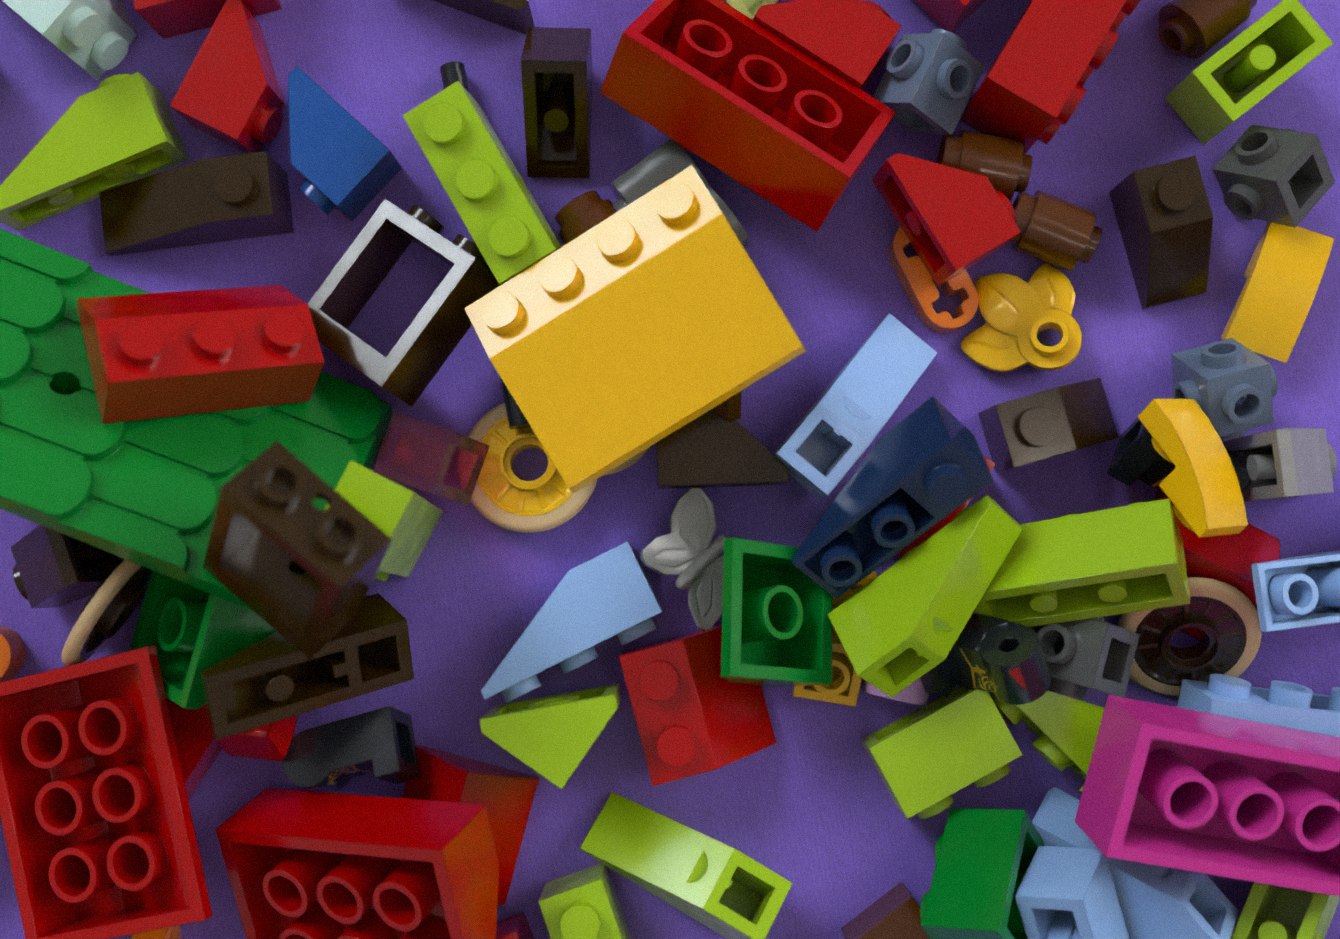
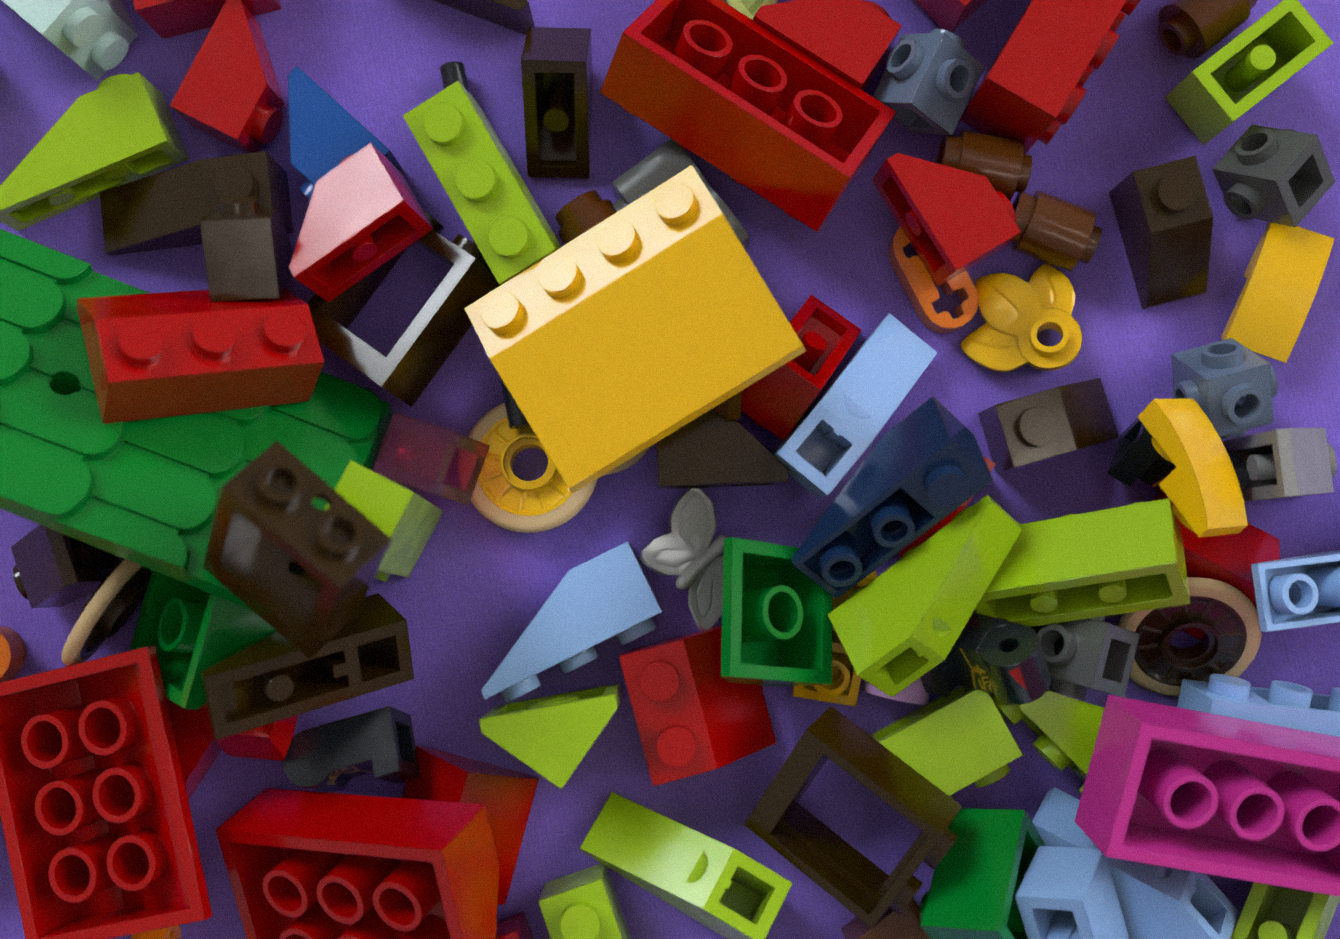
(245, 250): none -> dark brown slope
(355, 223): none -> slope
(786, 393): none -> red slope
(822, 852): none -> dark brown window

